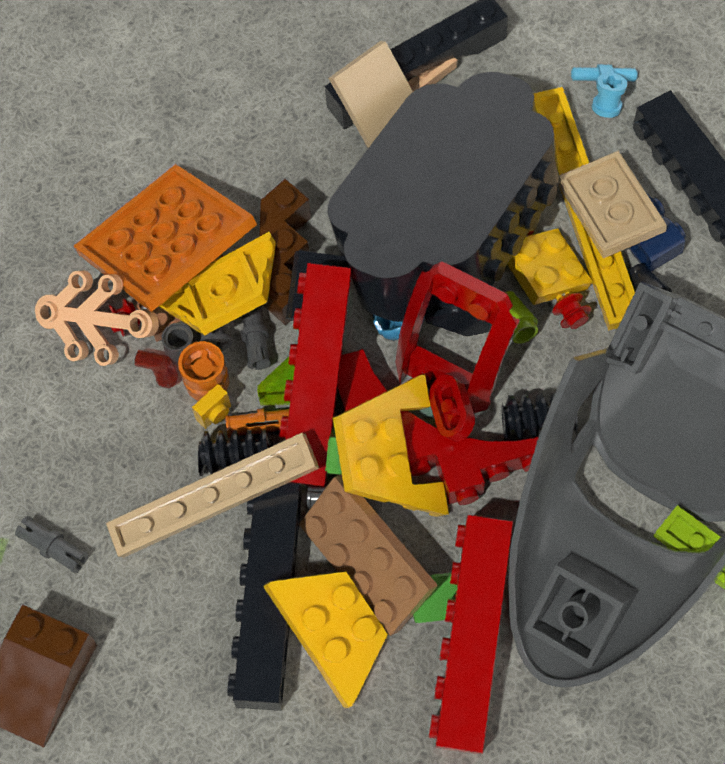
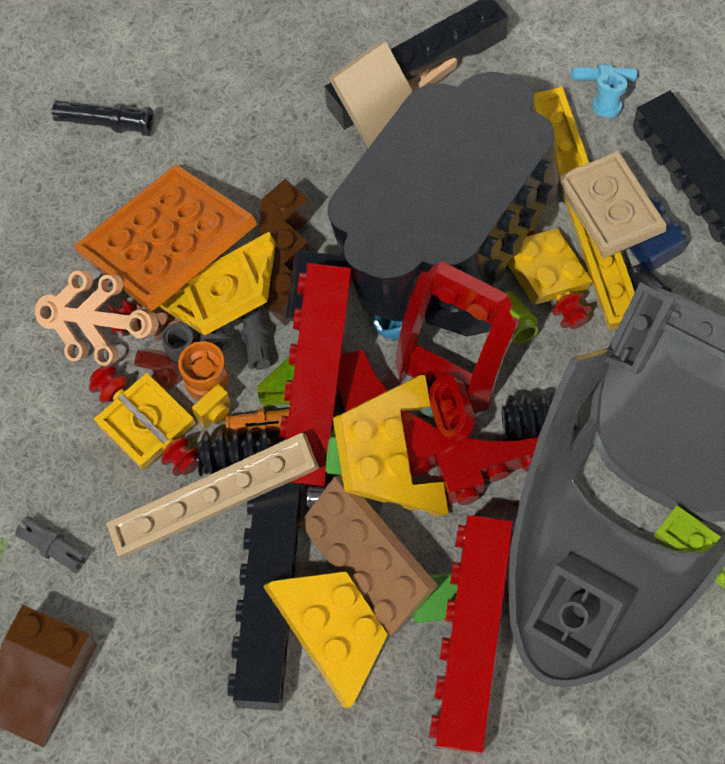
(116, 117): none -> black pin
(144, 421): none -> yellow plate

